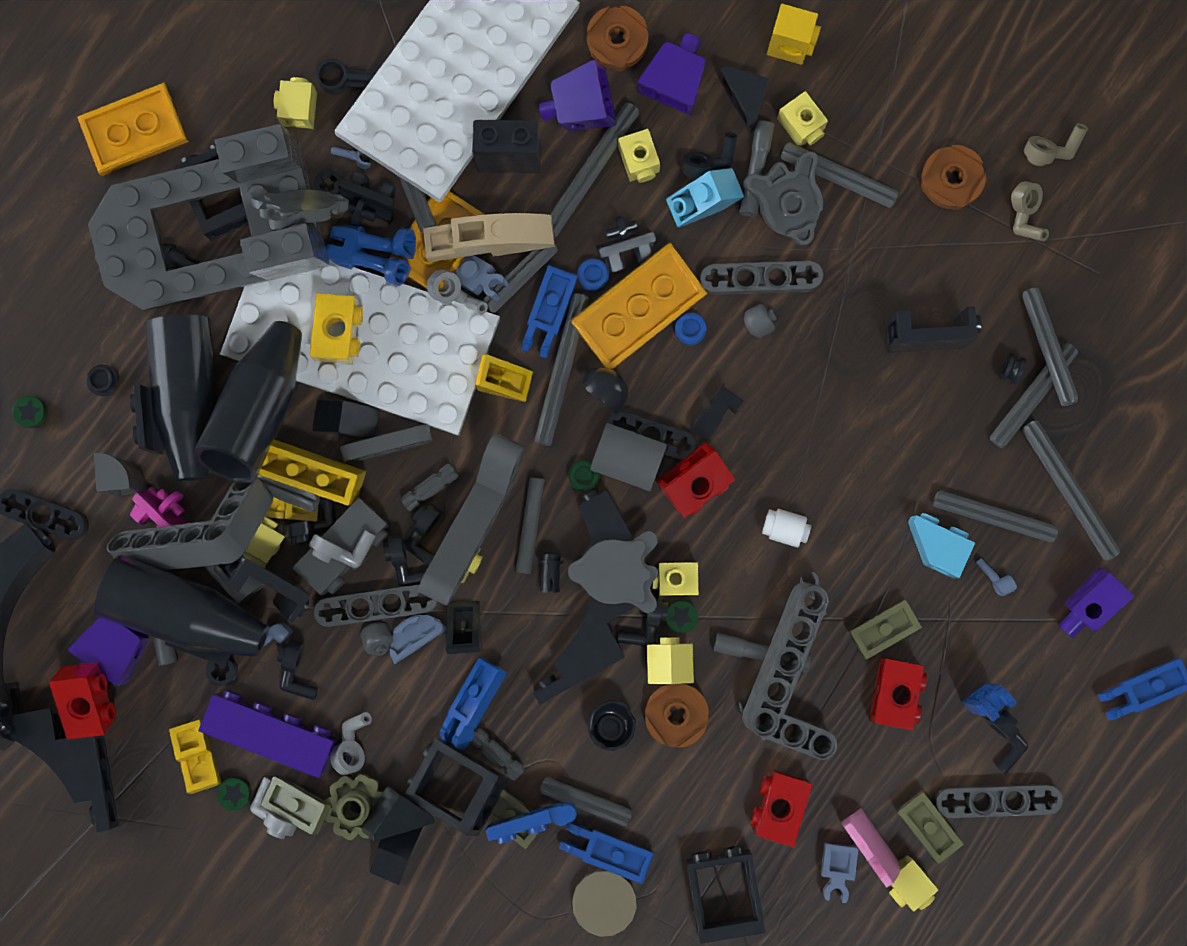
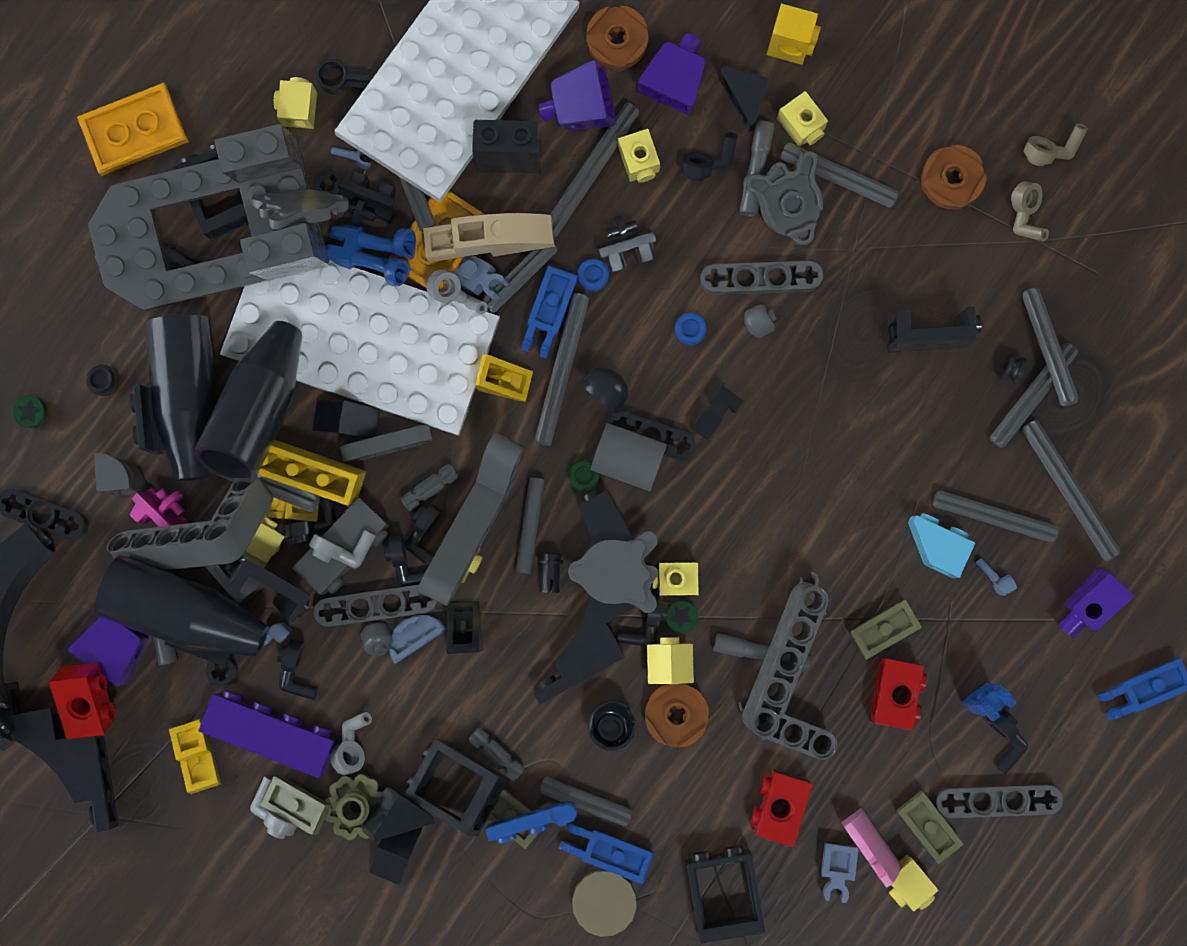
(234, 793): dark green tile -> none
(328, 311): yellow brick -> none
(471, 703): blue hinge -> none
(638, 307): light orange tile -> none
(678, 480): red brick -> none
(705, 196): medium azure slope -> none
(786, 527): white brick -> none

